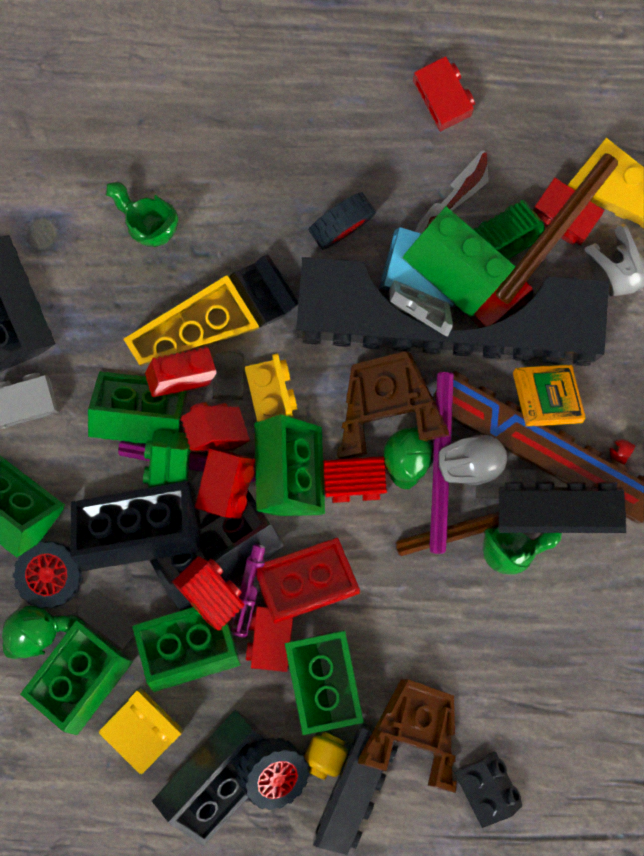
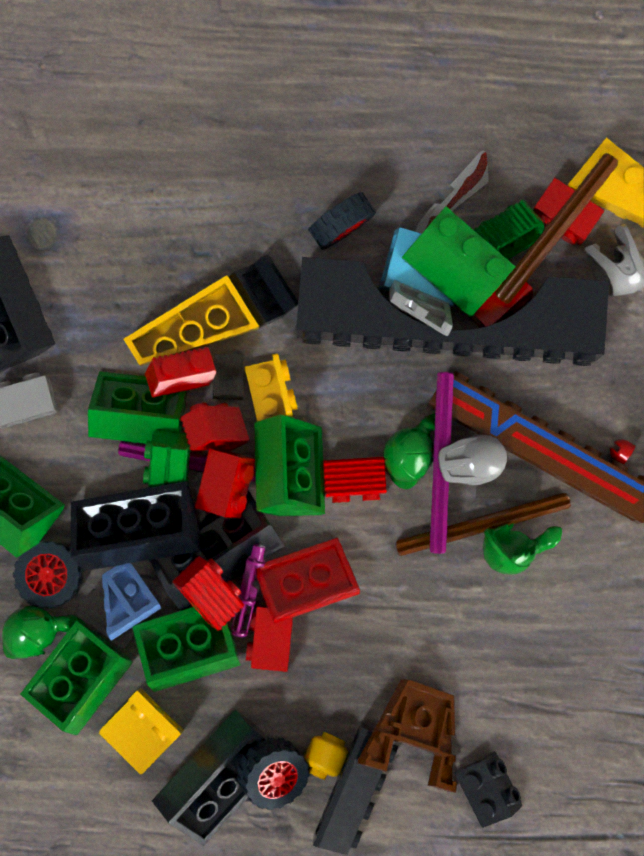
(126, 599): none -> medium blue wing
(147, 219): green piece -> none
(324, 682): green slope -> none
(385, 390): reddish brown wing -> none
(444, 93): red brick -> none
(549, 395): light orange tile -> none
(562, 508): black slope -> none

